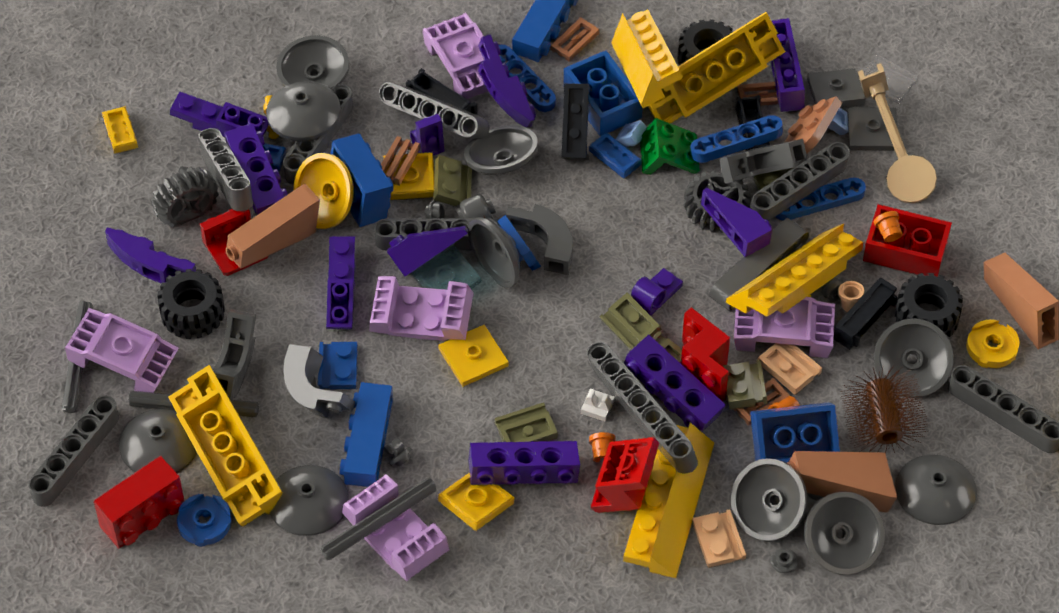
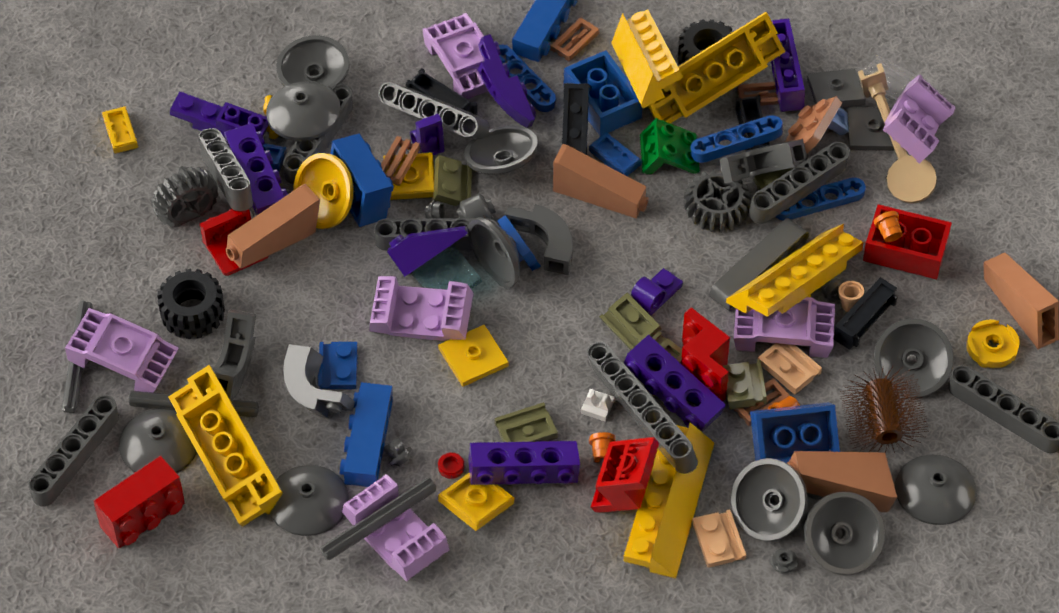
(141, 256): dark purple slope -> none
(204, 506): blue plate -> none
(341, 282): dark purple slope -> none
(451, 465): none -> red tile
(596, 183): none -> nougat slope
(631, 133): light blue plate -> none
(741, 224): dark purple slope -> none
(917, 118): none -> lavender plate
(933, 291): black tyre -> none

